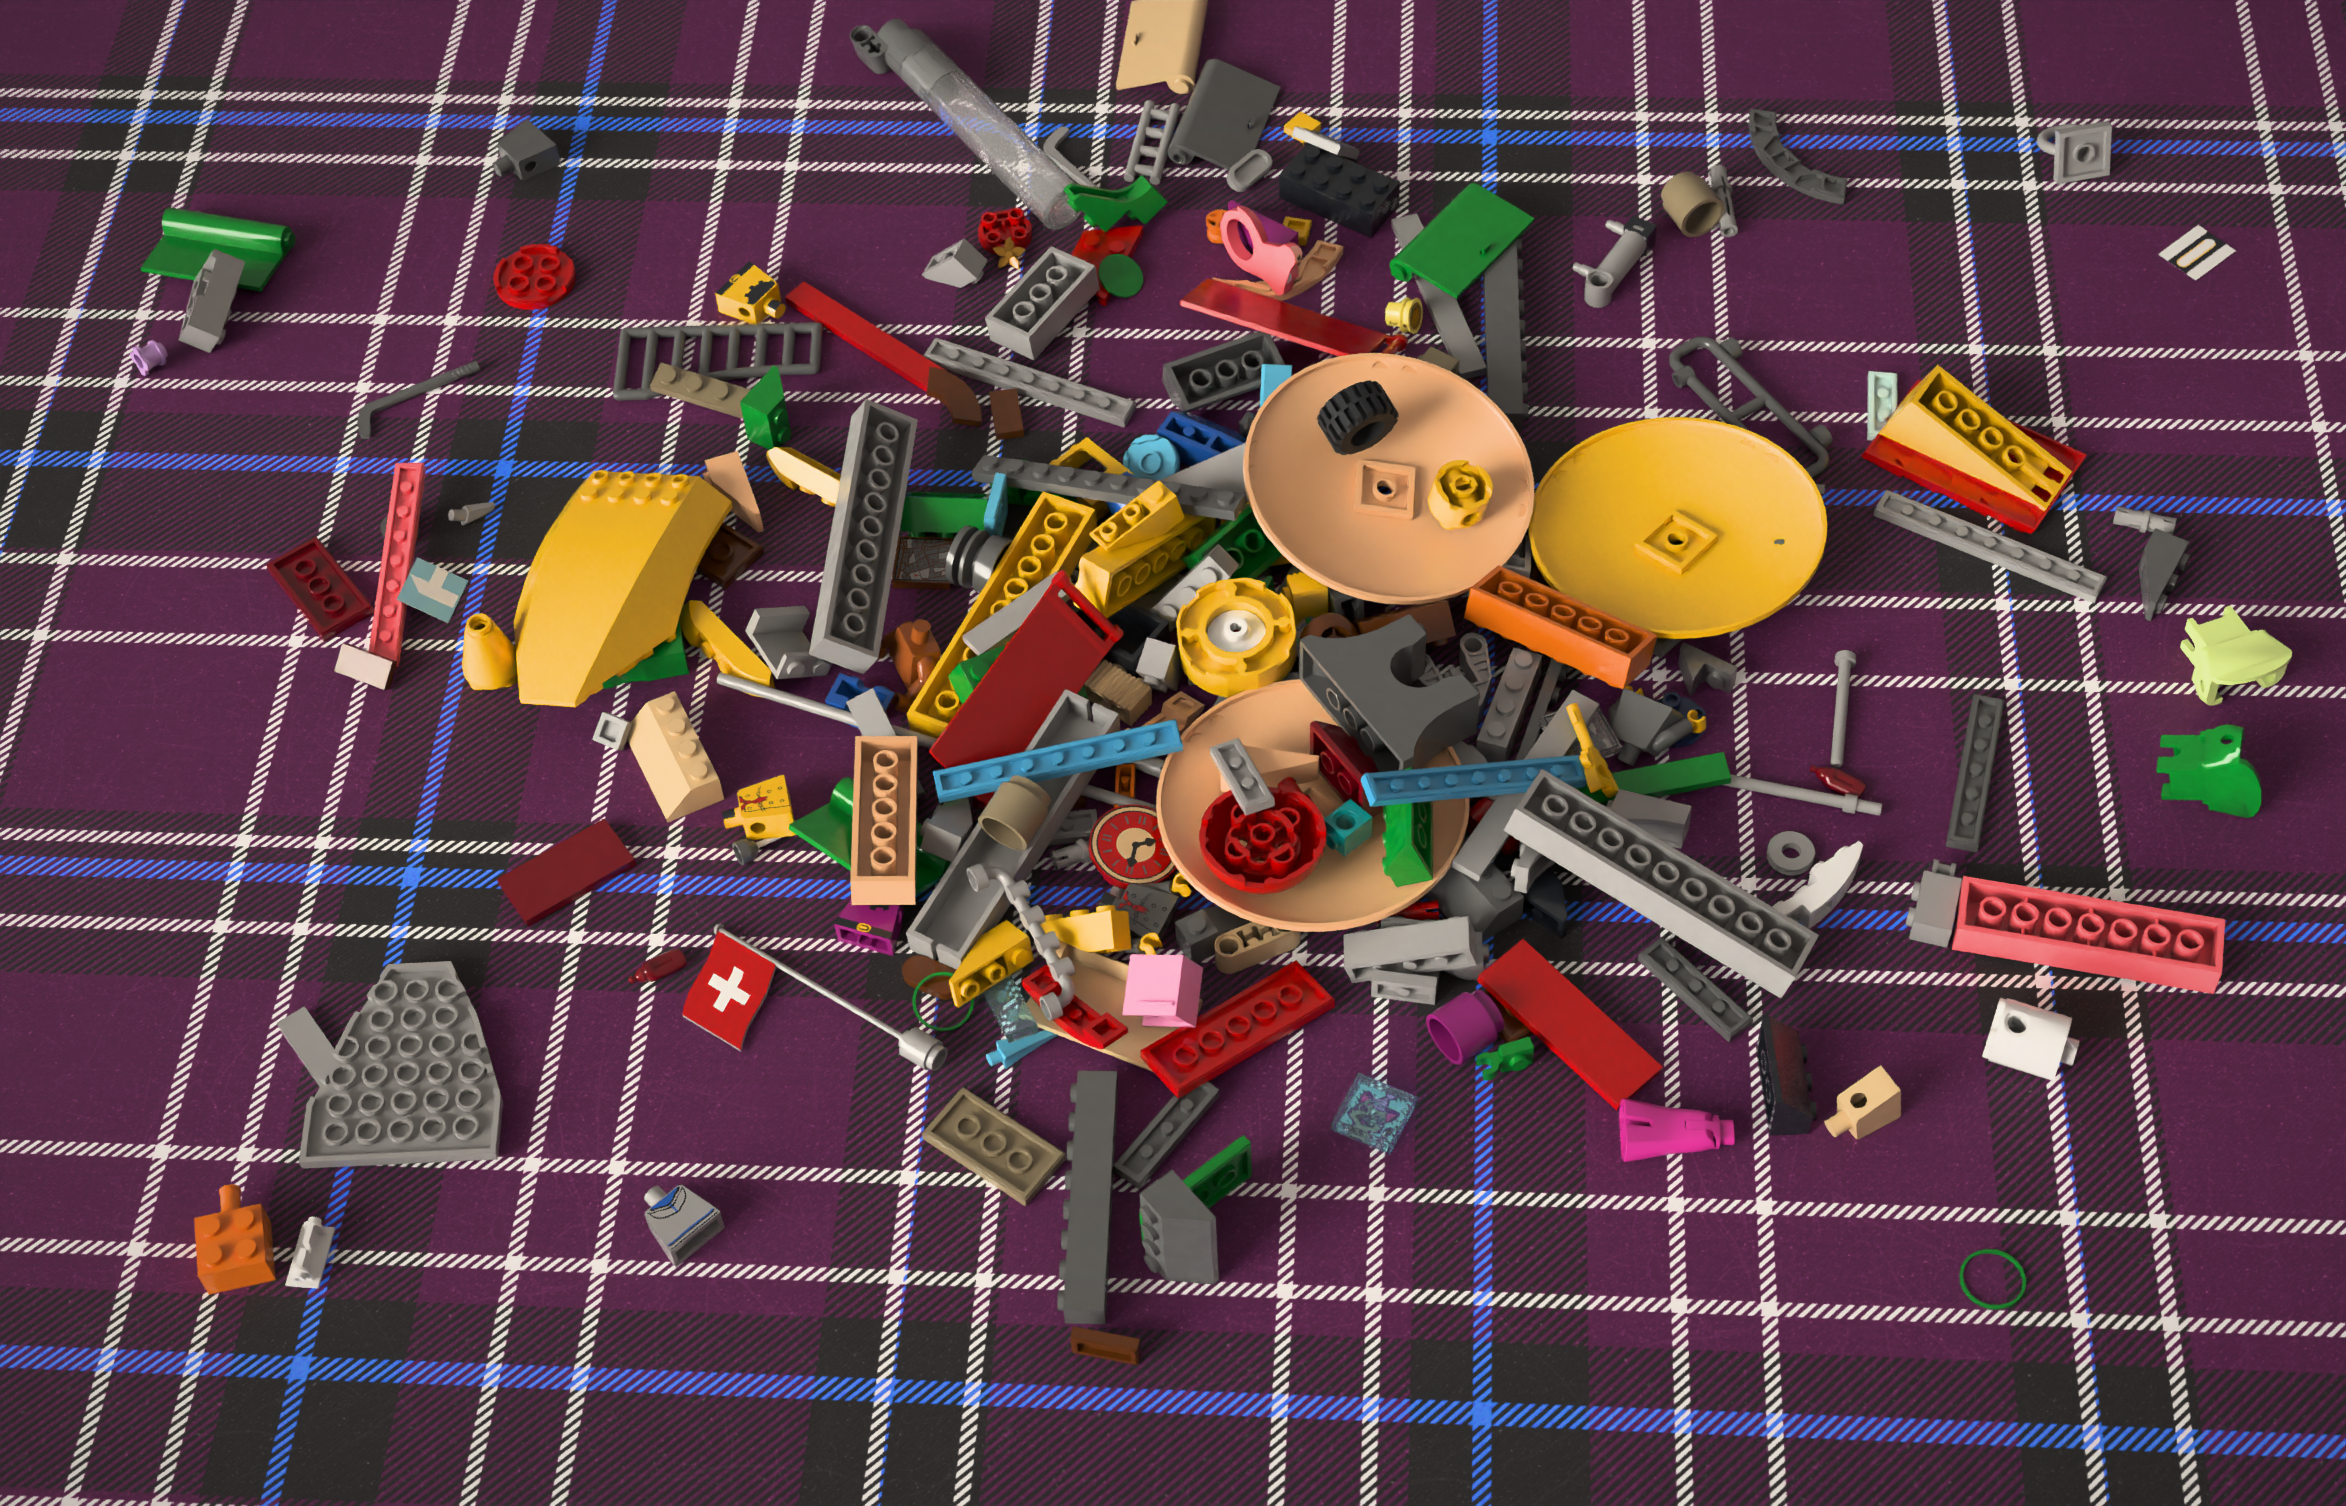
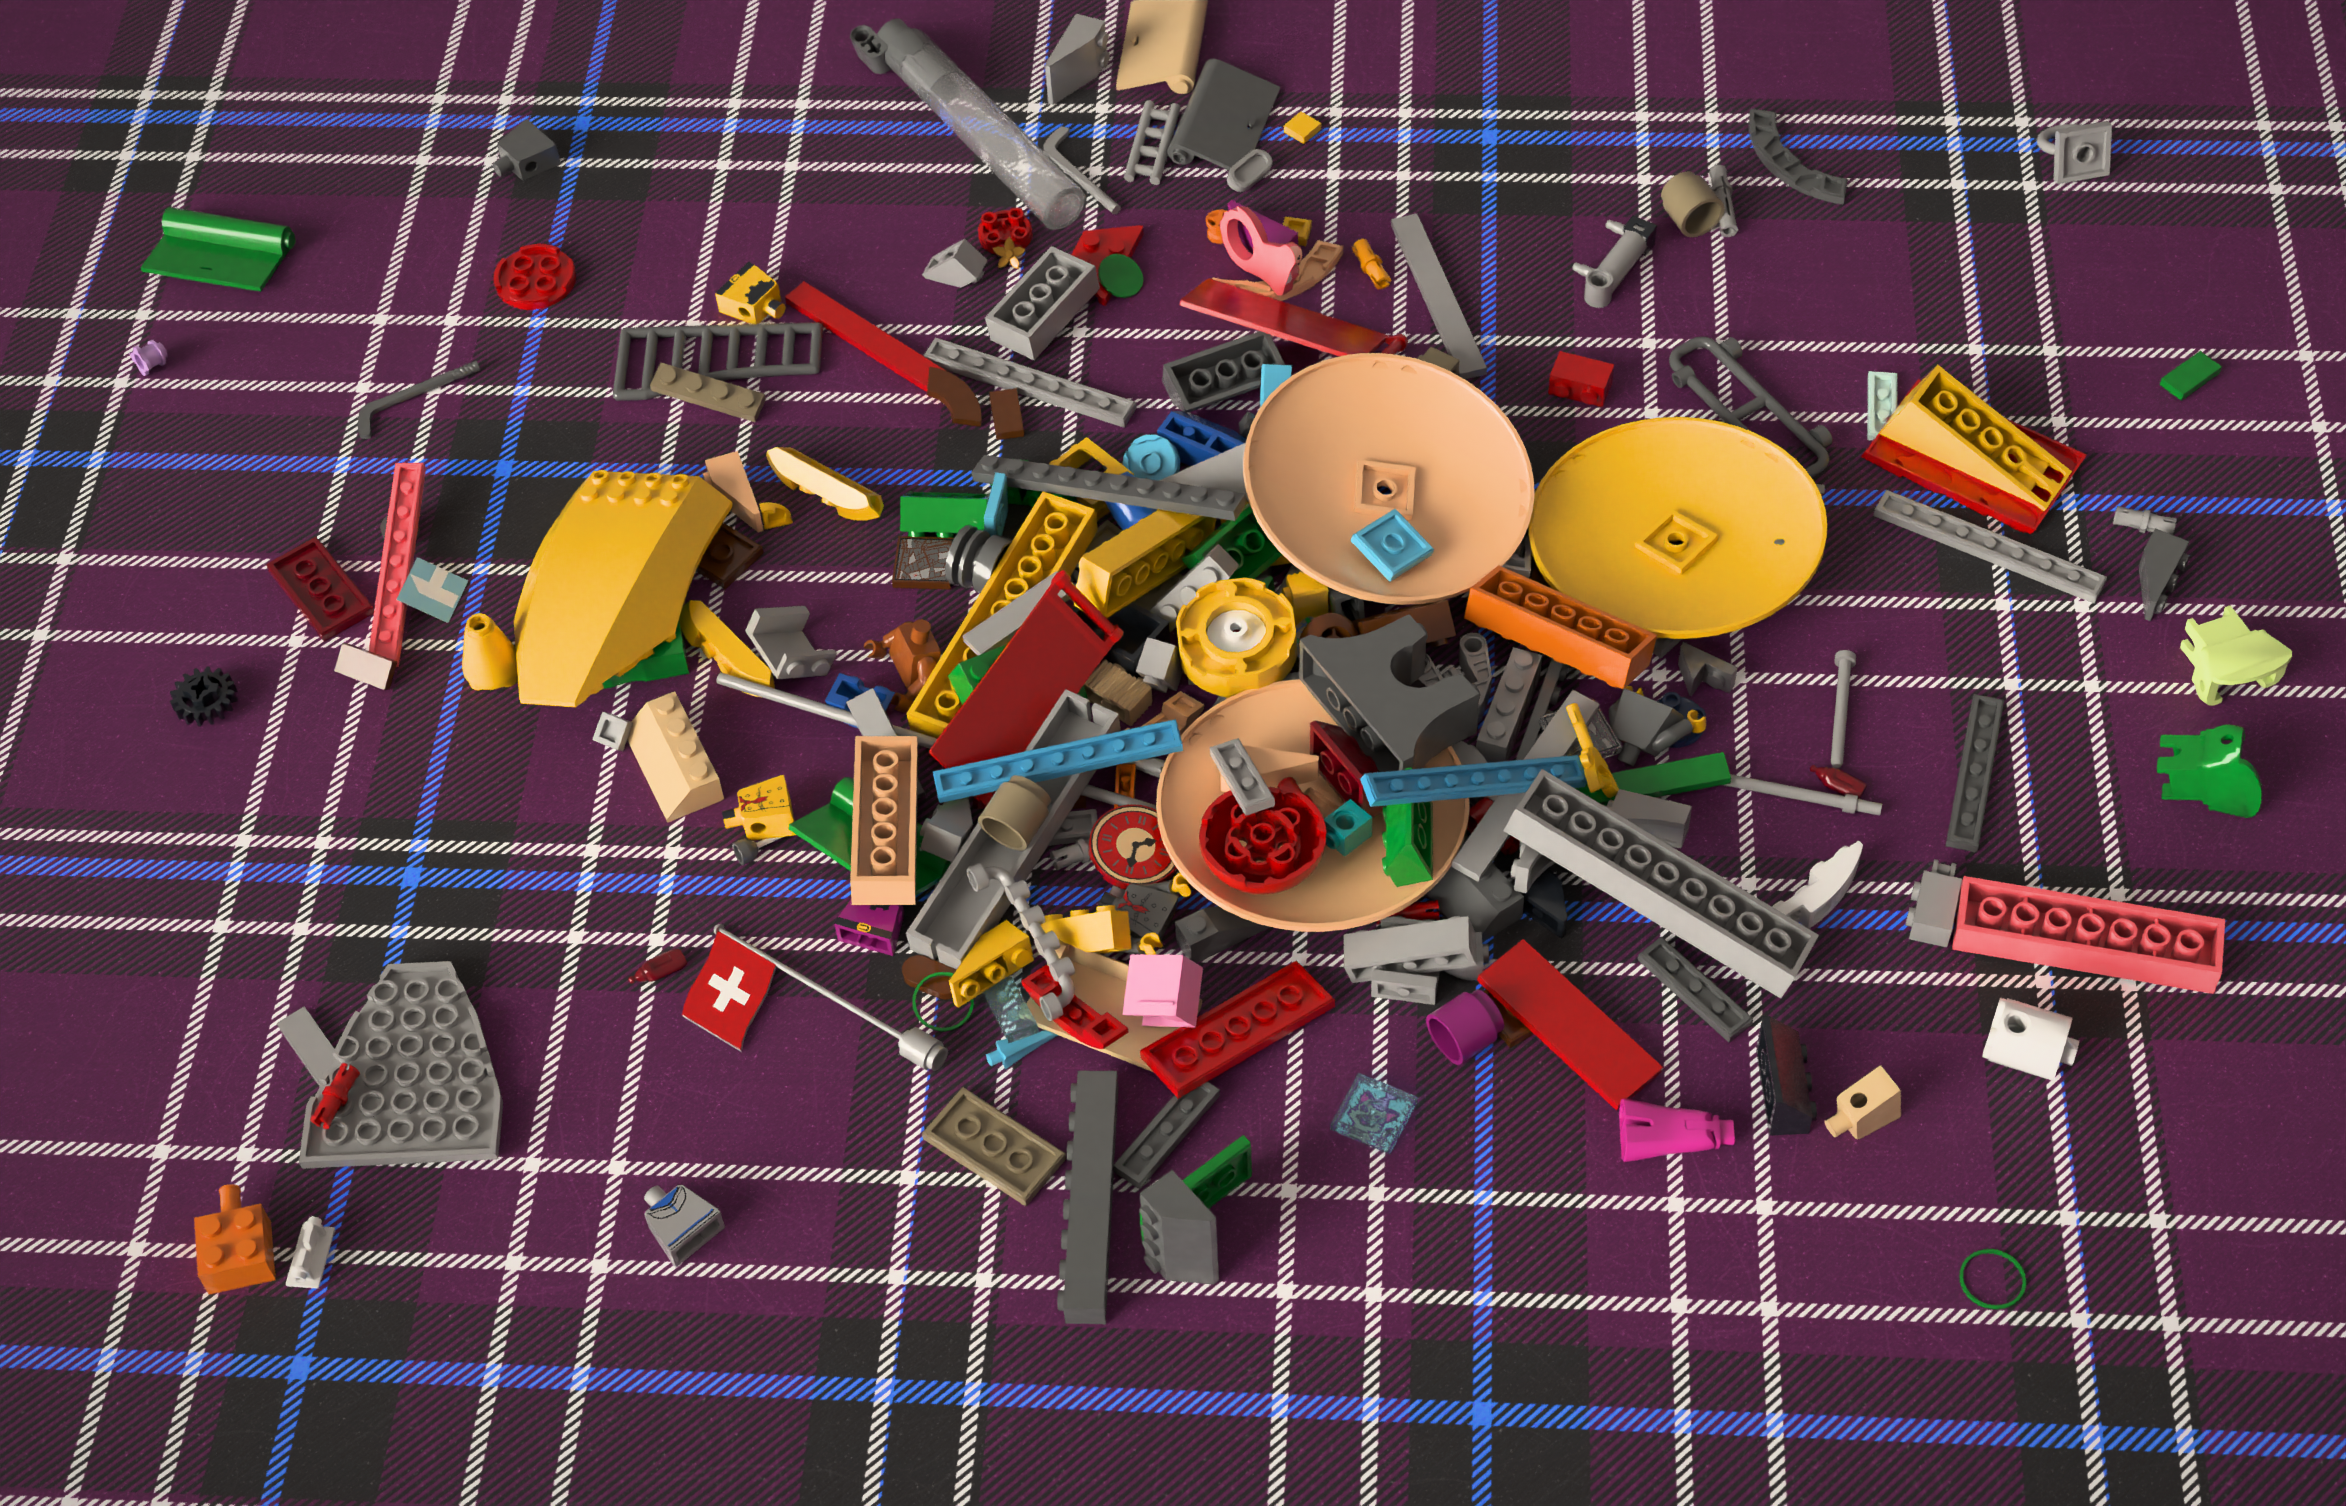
(203, 696): none -> black gear
(211, 301): light grey wedge -> none
(335, 1096): none -> red pin
(471, 512): light grey bar -> none
(566, 872): dark red tile -> none
(766, 412): green slope -> none
(775, 515): none -> yellow tile
(863, 537): light grey brick -> none
(1076, 57): none -> light grey slope
(1105, 1345): reddish brown tile -> none
(1106, 206): green arch -> none
(1141, 519): yellow slope -> none
(1251, 946): tan beam -> none
(1325, 142): tile -> none
(1339, 190): black brick -> none
(1357, 417): black tyre -> none
(1371, 264): none -> light orange pin
(1392, 545): none -> medium azure tile
(1405, 315): light yellow piece -> none
(1460, 494): yellow brick -> none
(1461, 241): green door -> none
(1503, 335): dark grey brick -> none
(1510, 1056): green plate -> none
(1581, 379): none -> red brick
(1787, 865): light grey piece -> none
(2190, 375): none -> green tile
(2197, 252): sticker -> none

